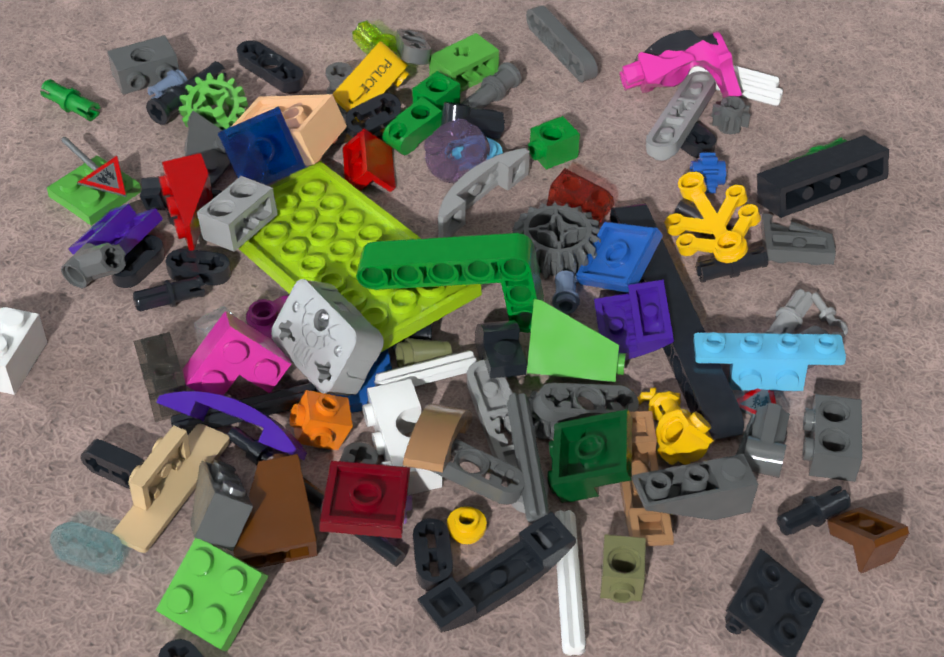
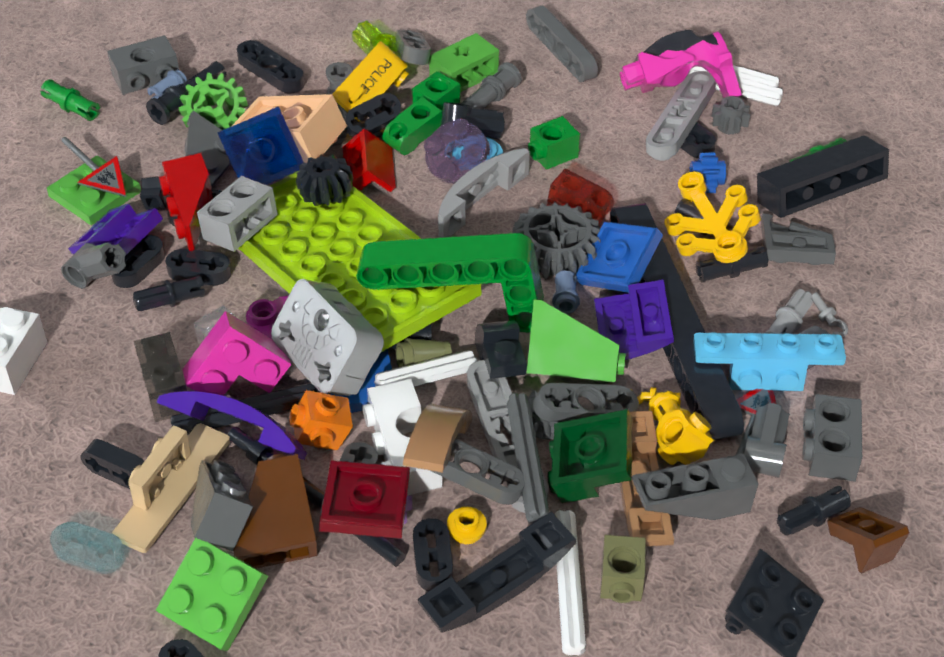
(324, 180): none -> black gear

